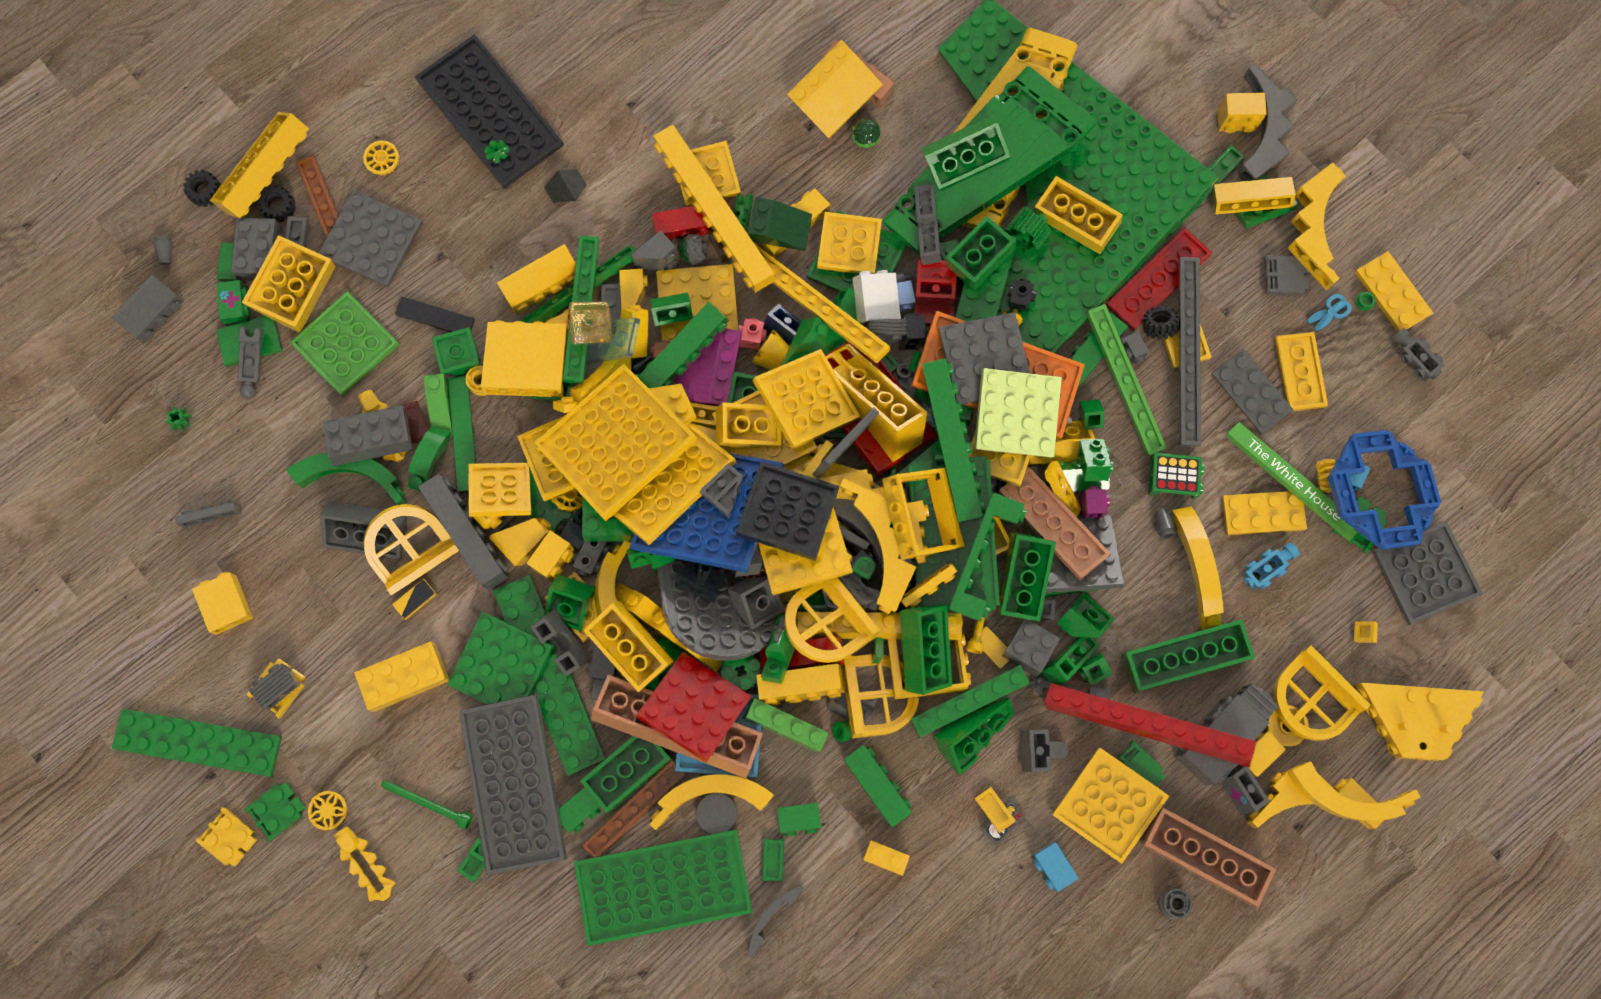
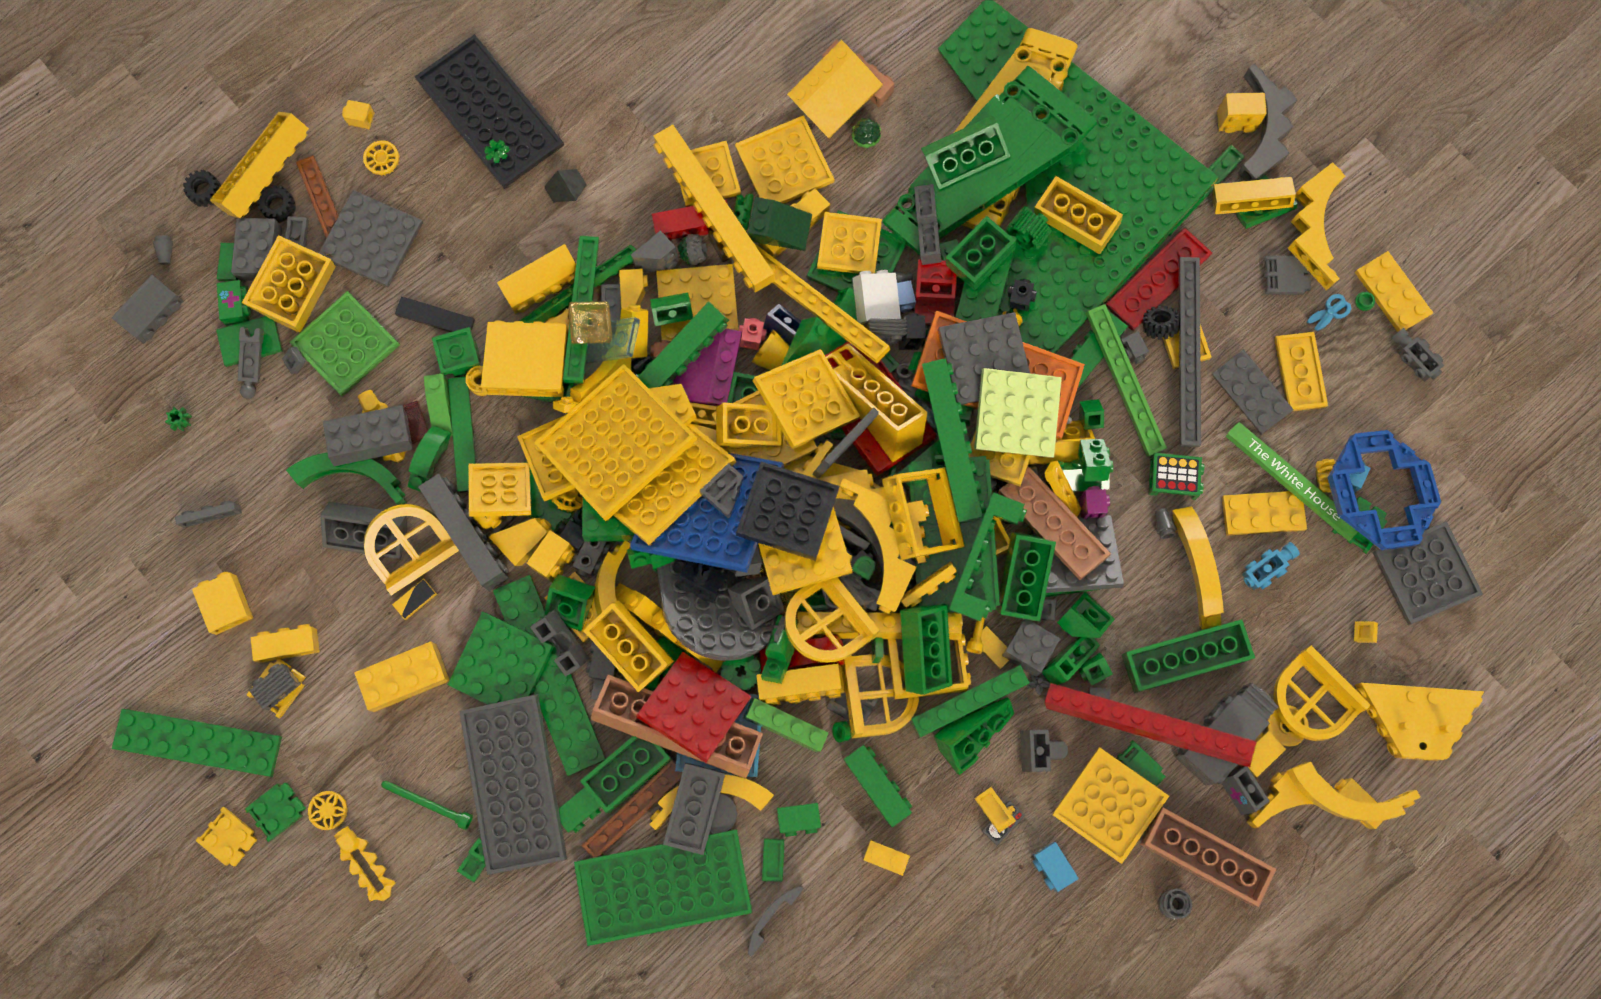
(285, 643): none -> yellow brick
(293, 360): none -> dark grey plate
(358, 114): none -> yellow brick
(694, 808): none -> dark grey plate
(785, 161): none -> yellow plate

